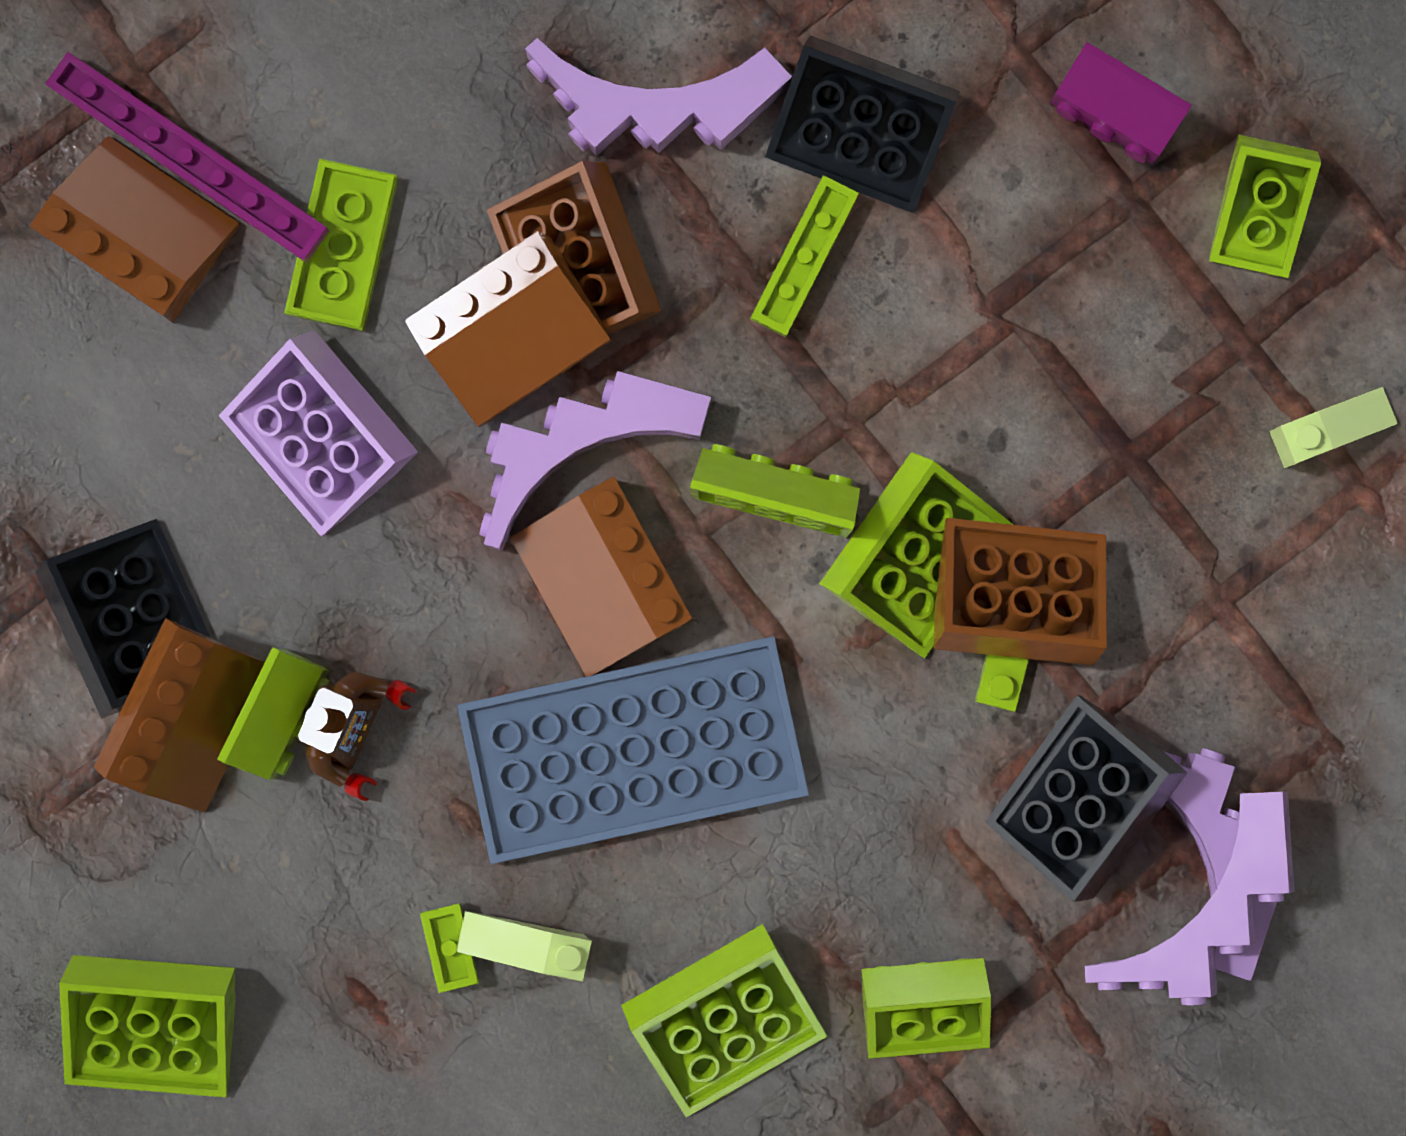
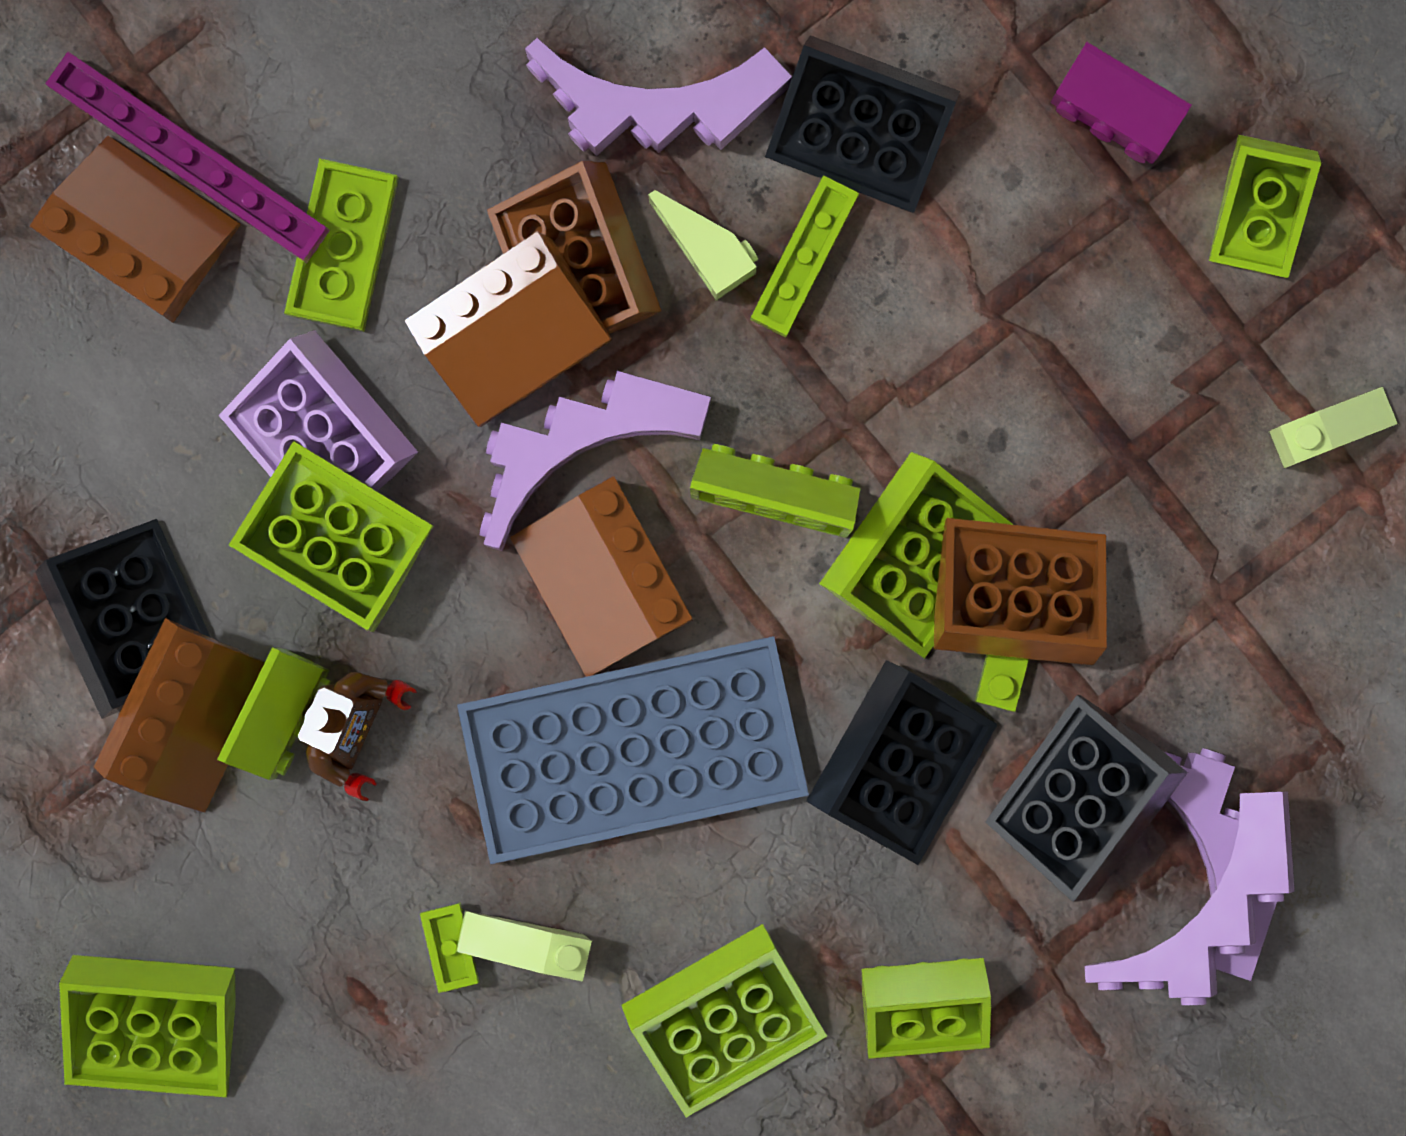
(332, 537): none -> lime slope
(710, 248): none -> yellowish green slope
(901, 762): none -> black slope

